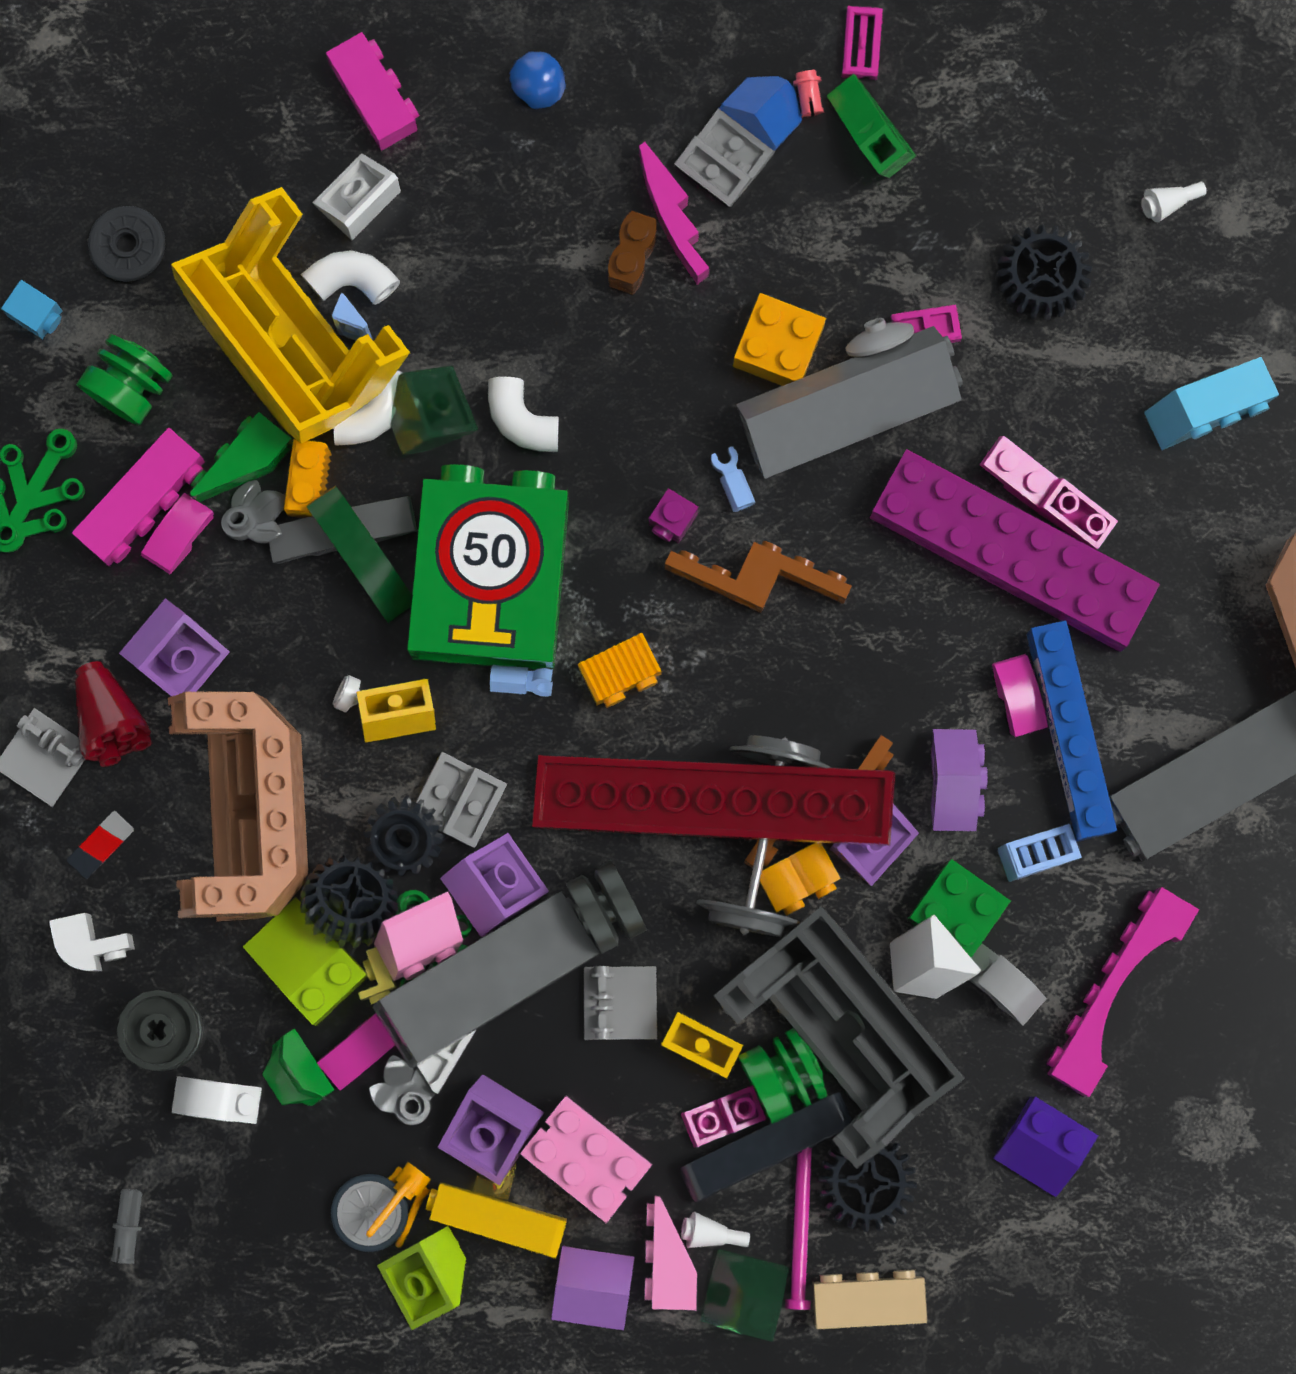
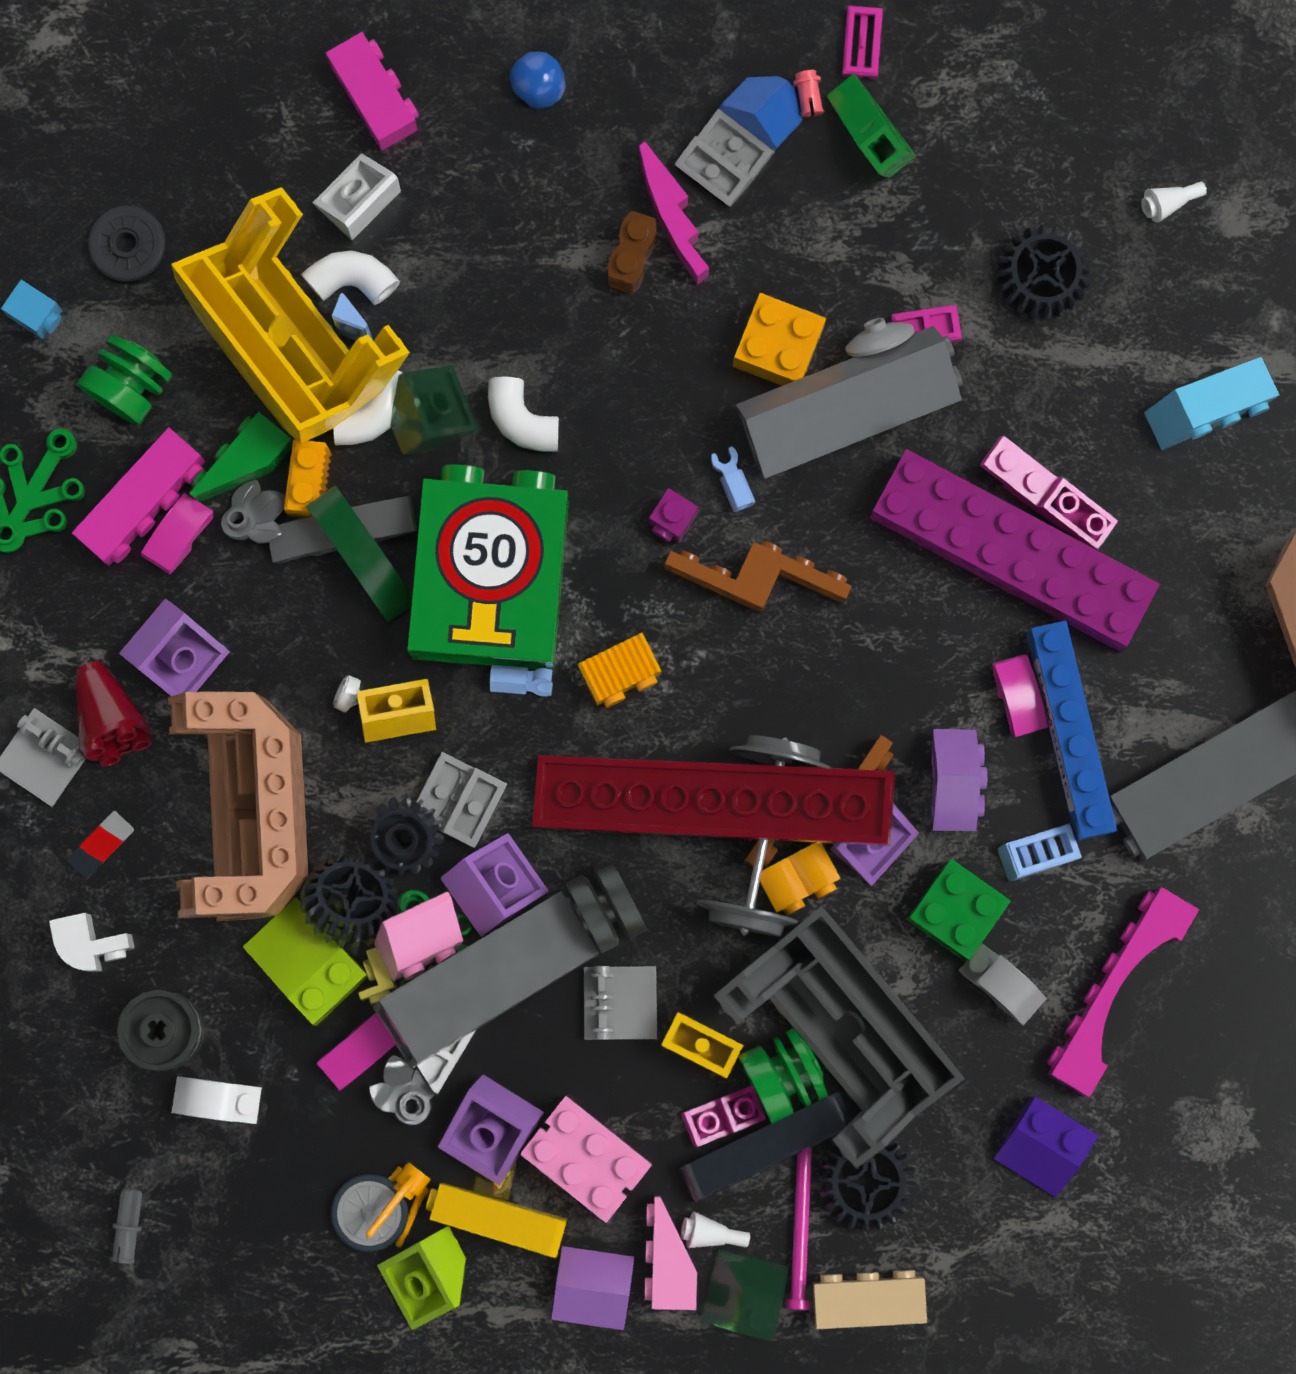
(295, 1073): green slope -> none
(929, 961): white slope -> none

